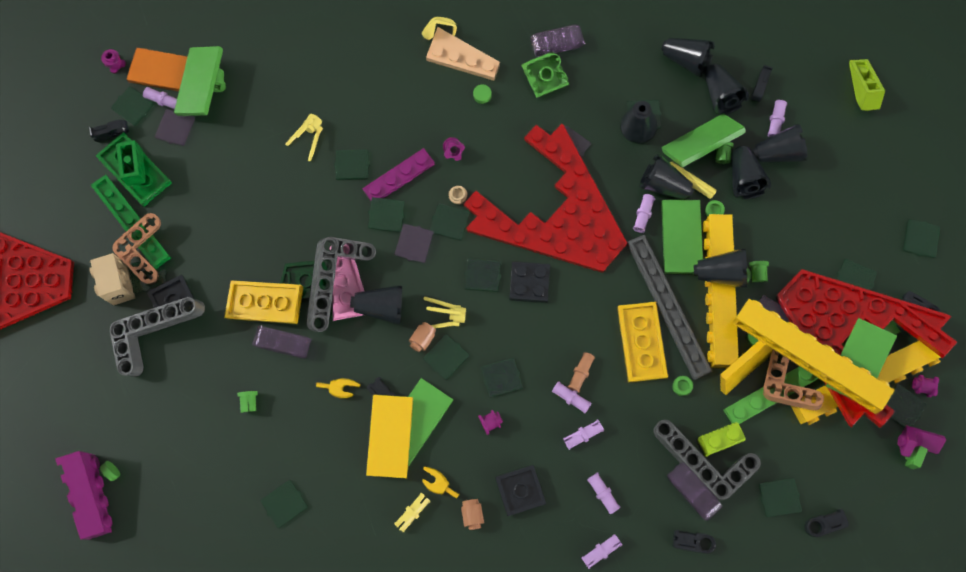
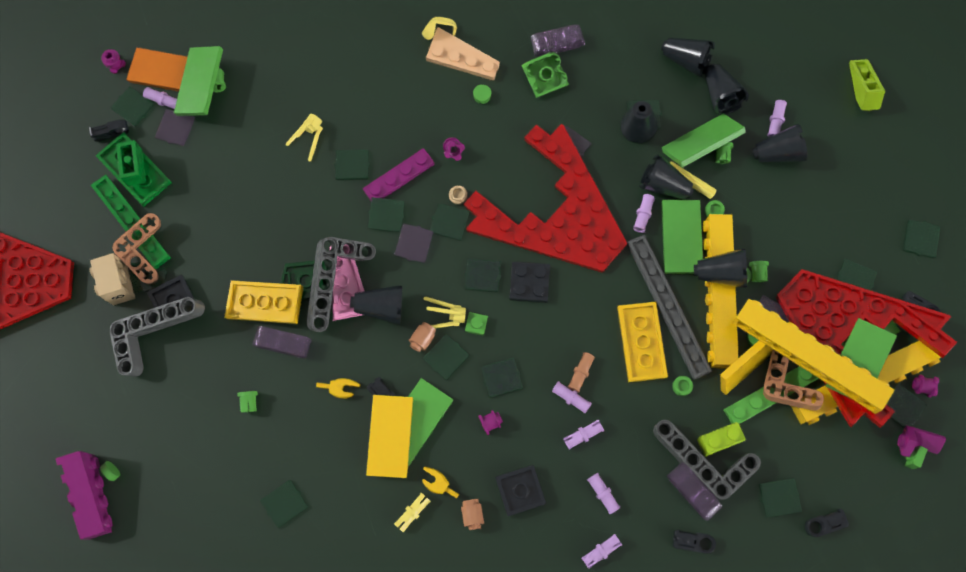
(476, 323): none -> bright green plate
(747, 174): black cone -> none
(761, 83): black piece -> none

